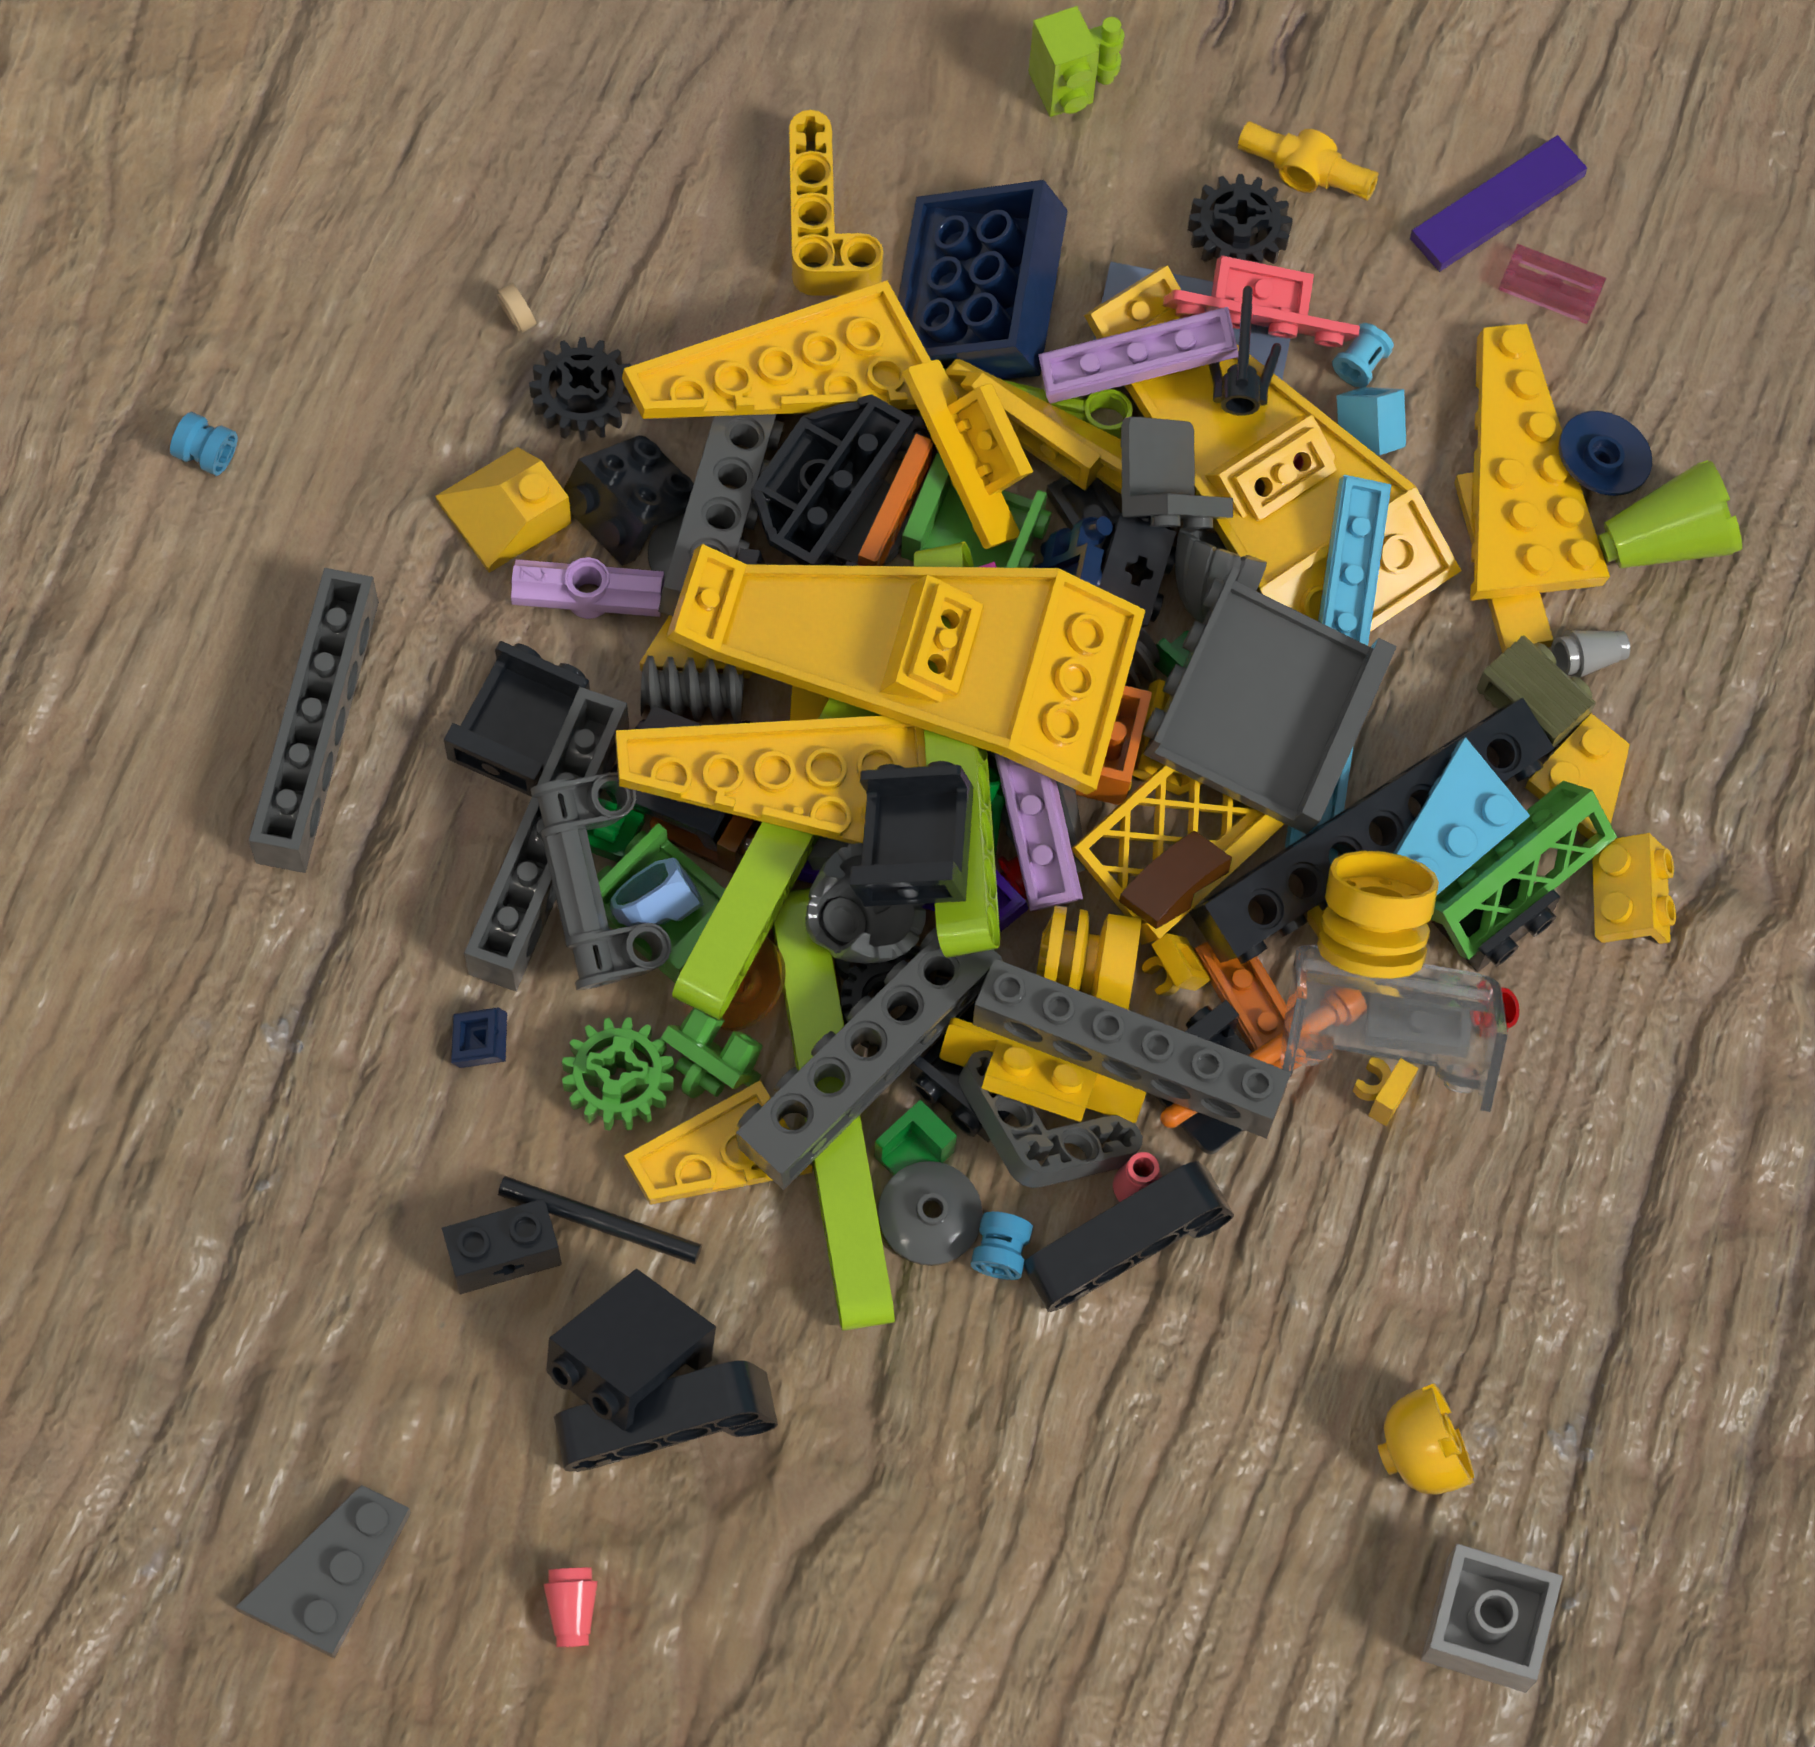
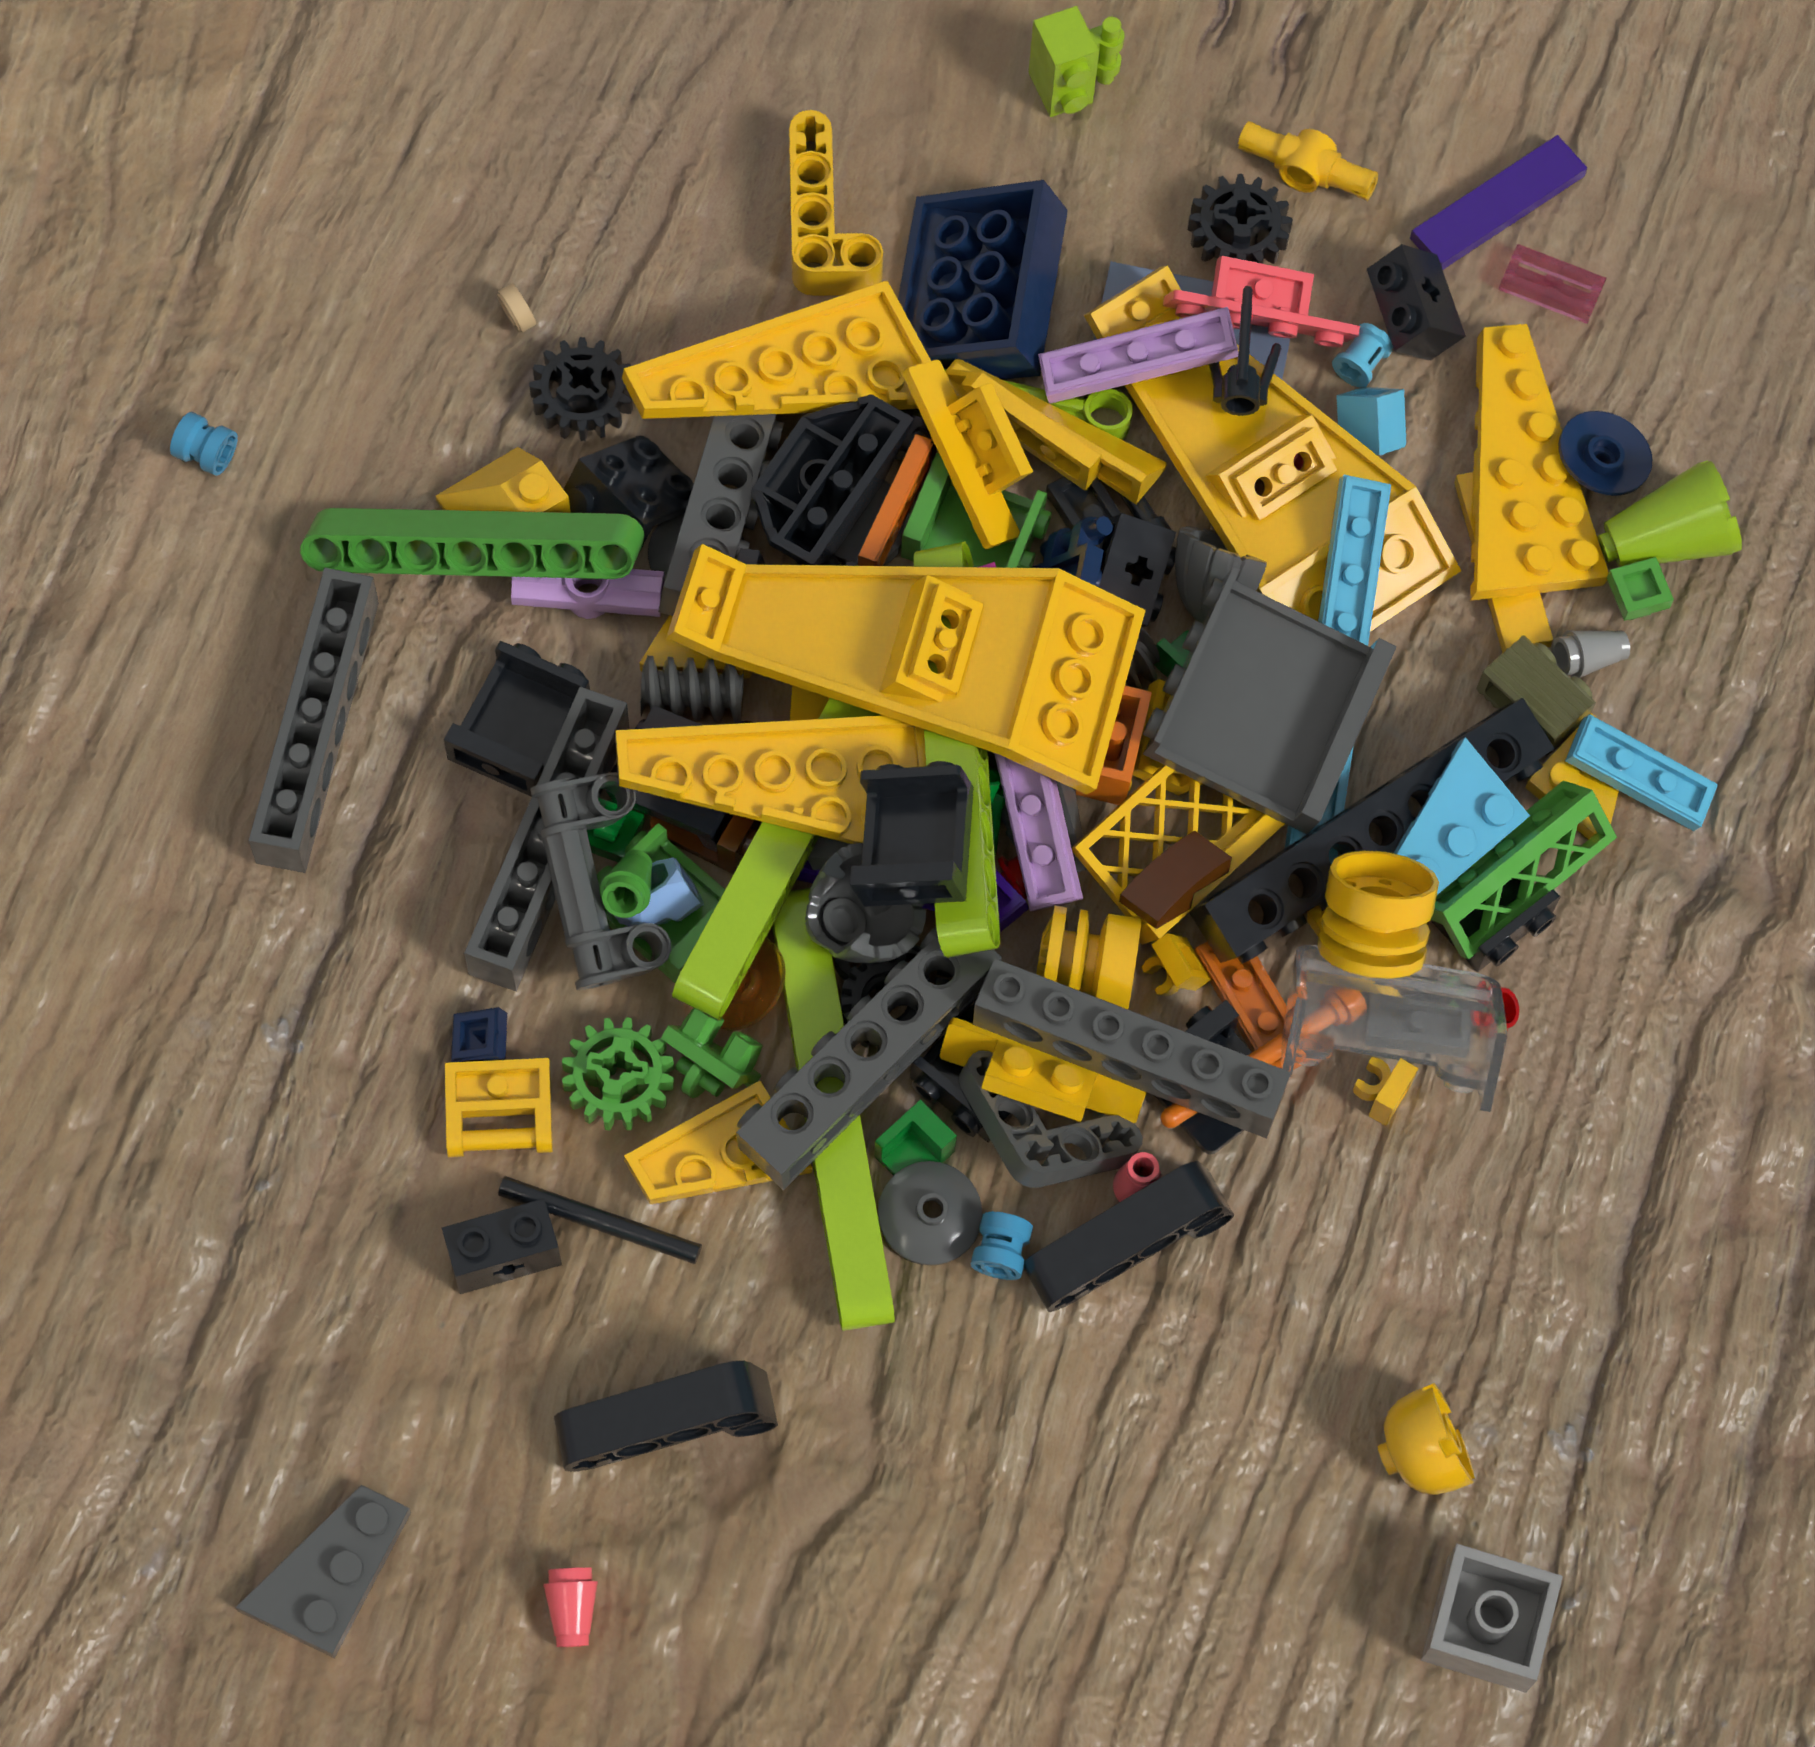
(473, 543): none -> bright green beam
(498, 1090): none -> yellow plate
(628, 885): none -> bright green cone
(628, 1347): black panel -> none
(1161, 476): dark grey bracket -> none
(1415, 302): none -> black brick
(1633, 890): yellow bracket -> none
(1640, 589): none -> bright green tile
(1641, 772): none -> medium azure tile

